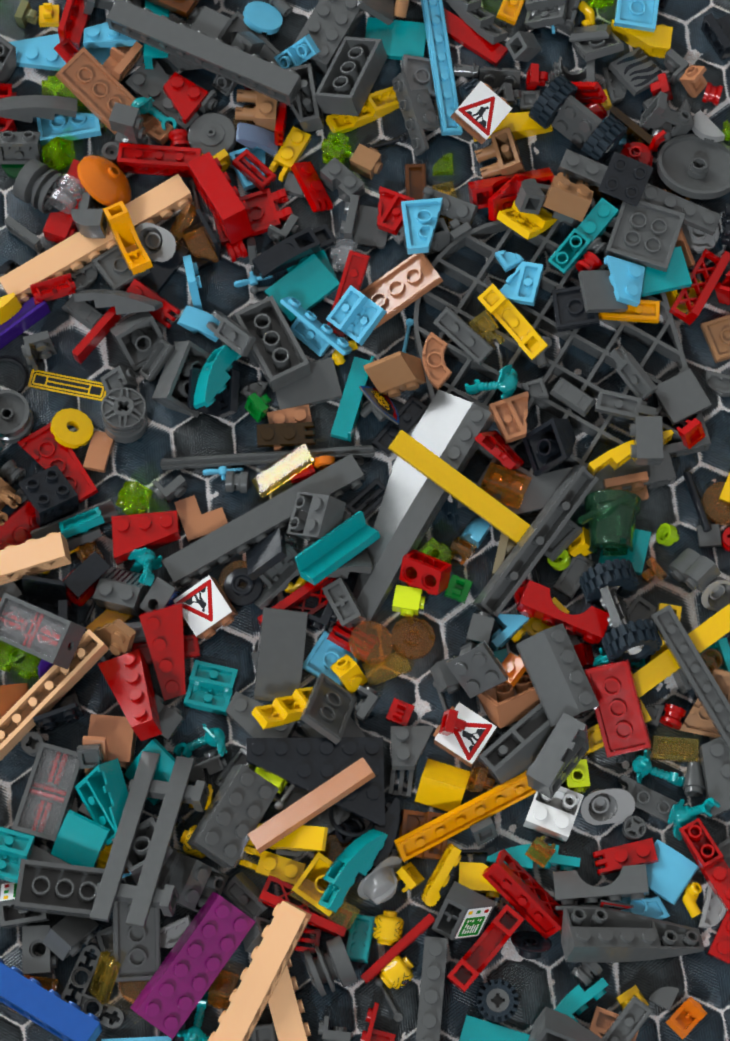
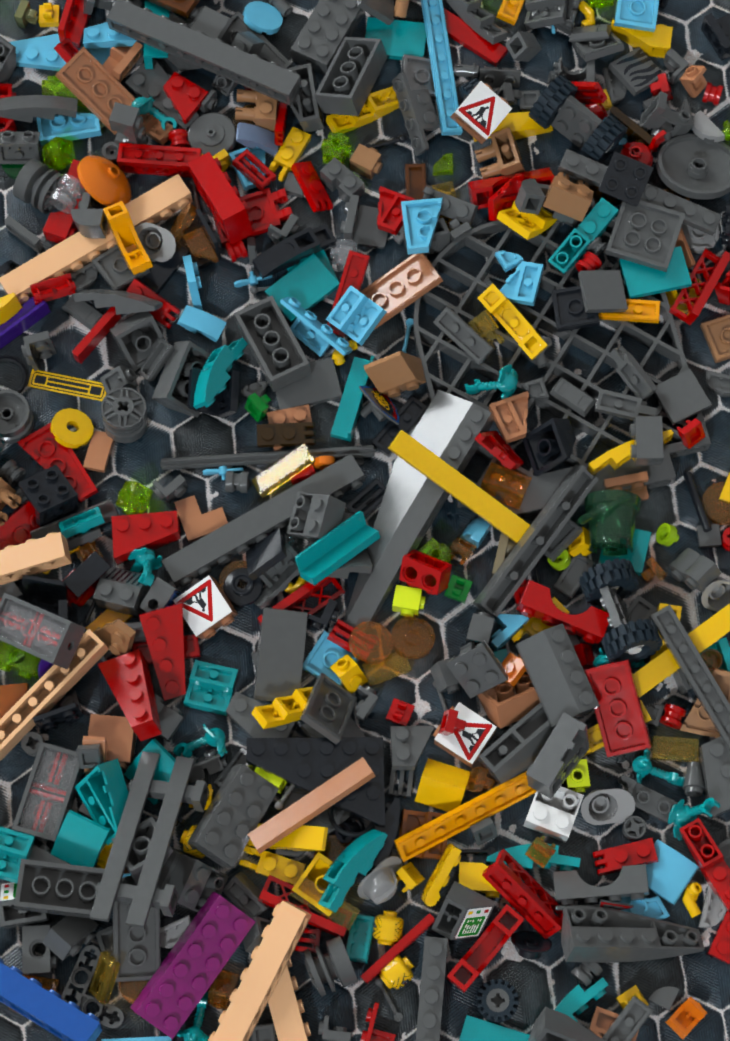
(231, 334): dark grey hinge -> none
(297, 53): medium azure slope -> none
(343, 603): dark grey hinge -> none
(434, 362): nougat tile -> none
(534, 77): red tile -> none
(626, 280): medium azure wing -> none

